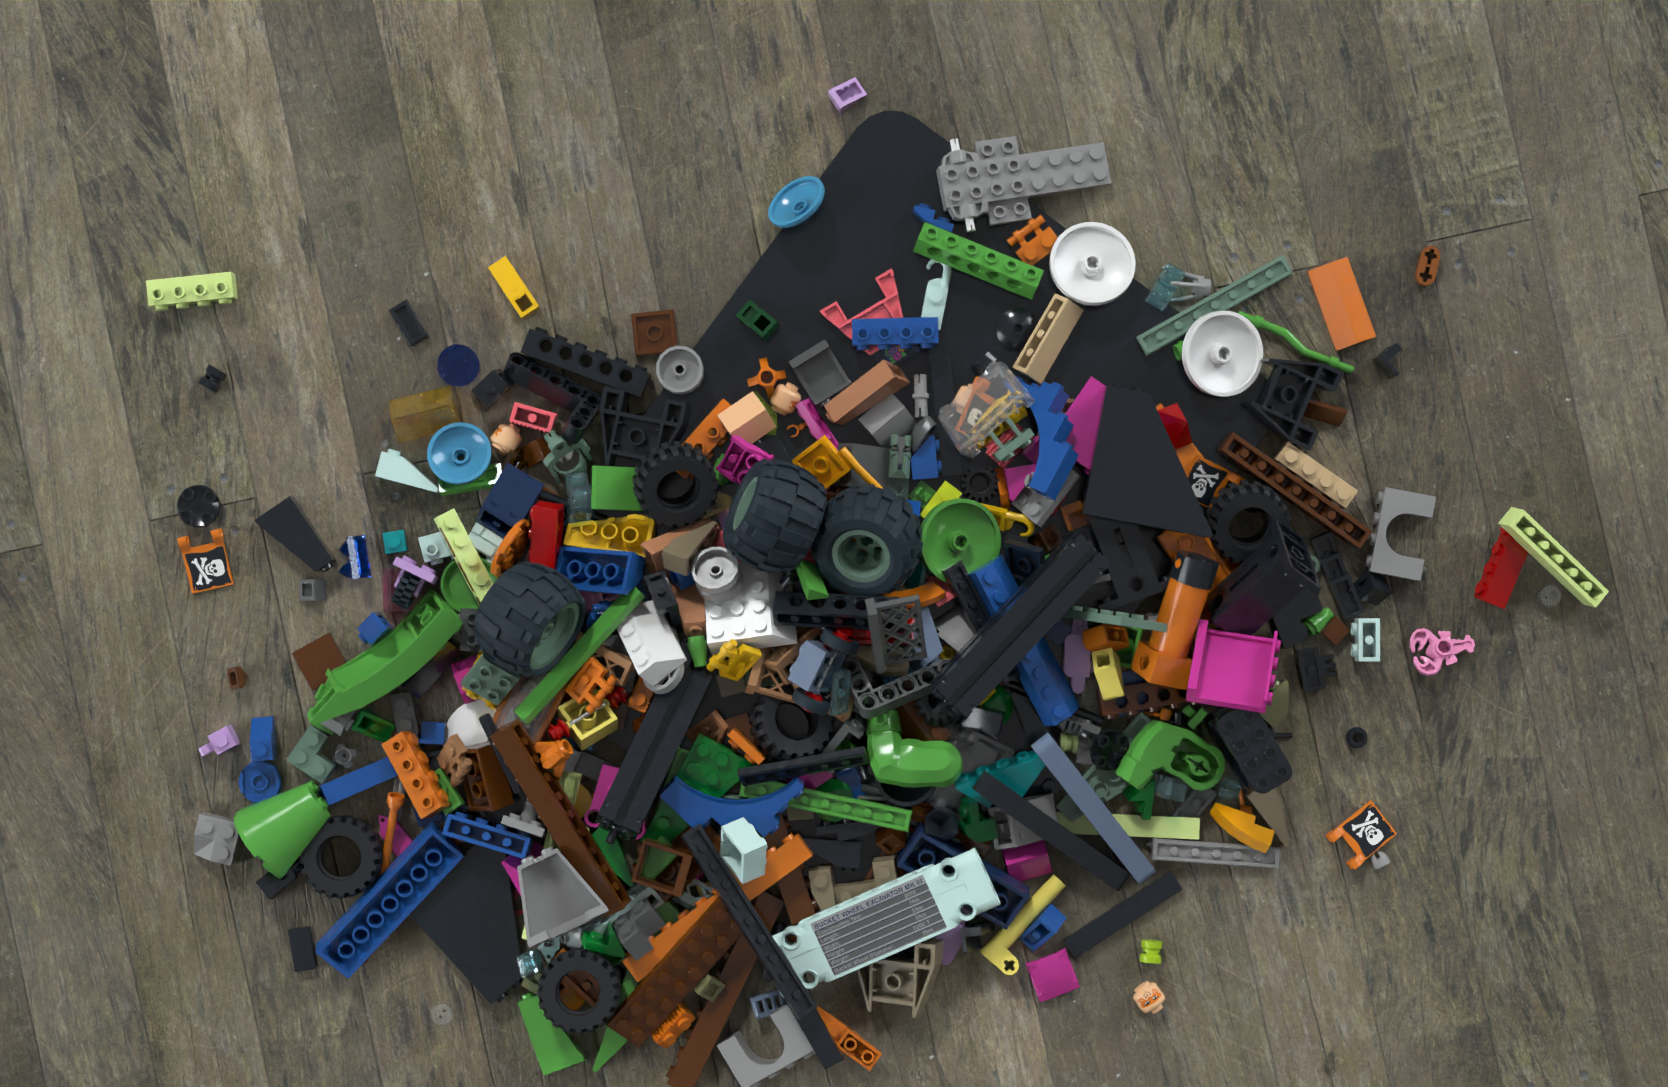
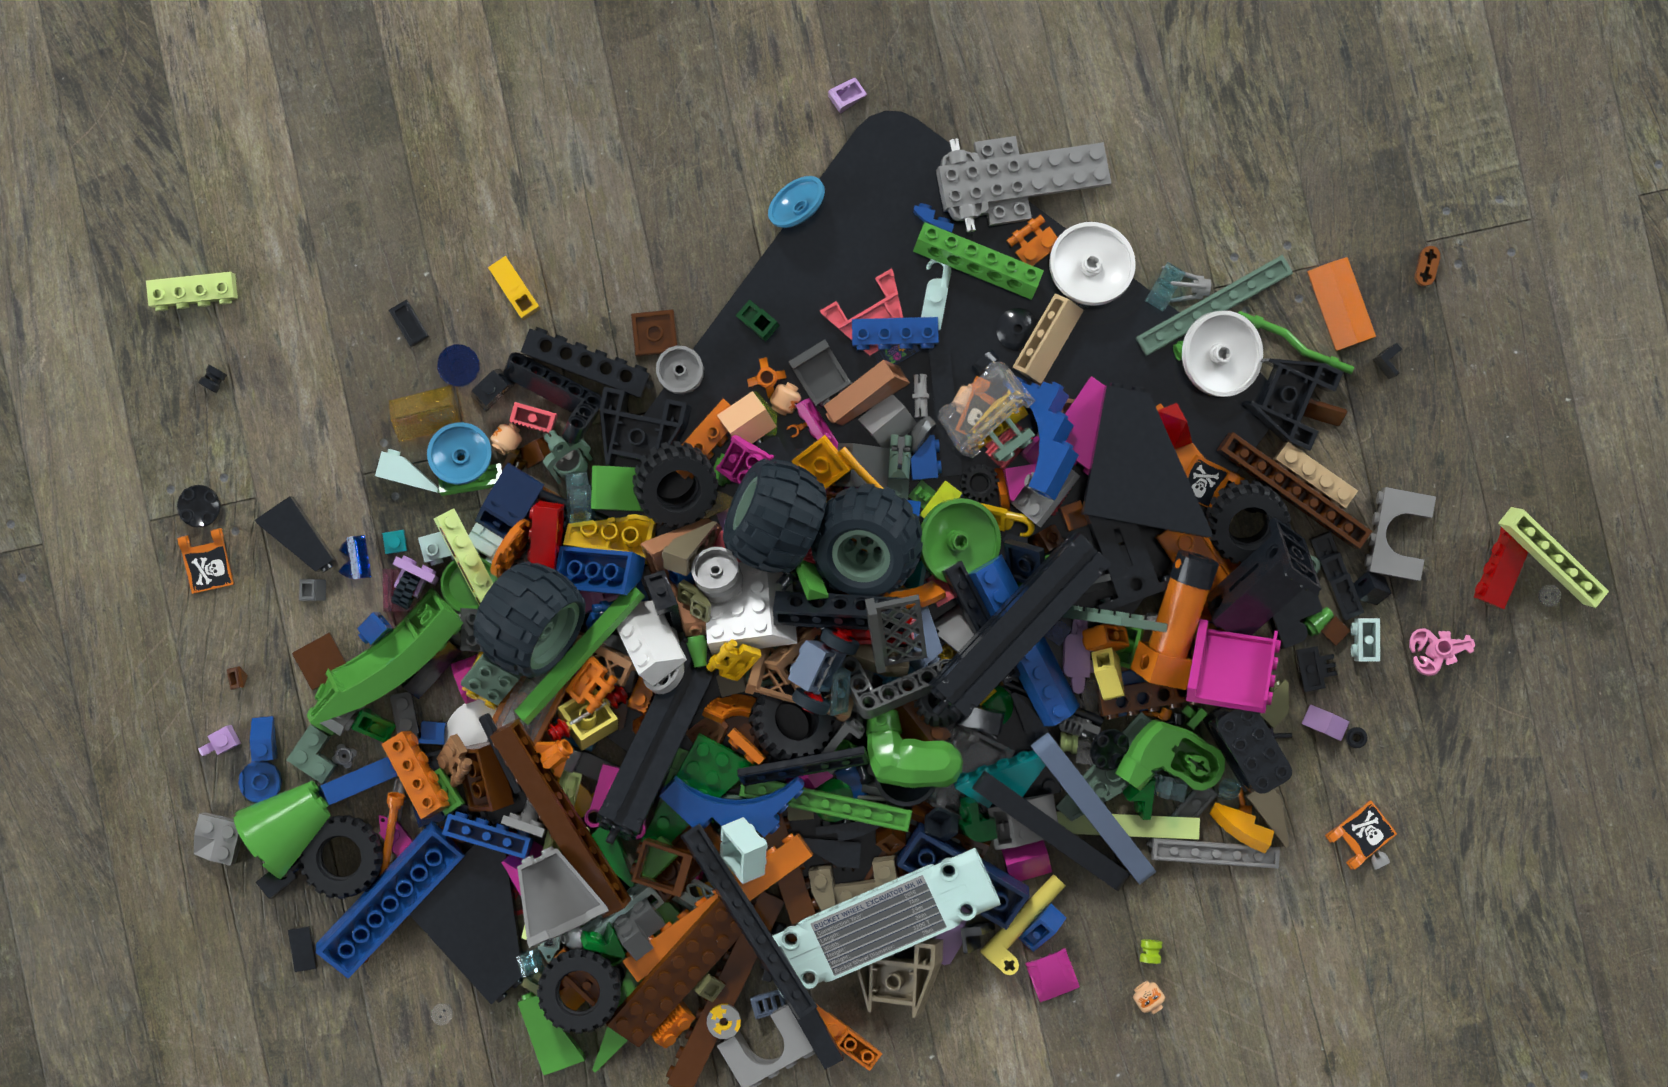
(693, 597): none -> olive slope
(719, 1030): none -> light grey piece
(734, 705): none -> orange tile
(1122, 914): black tile -> none
(1325, 722): none -> lavender slope

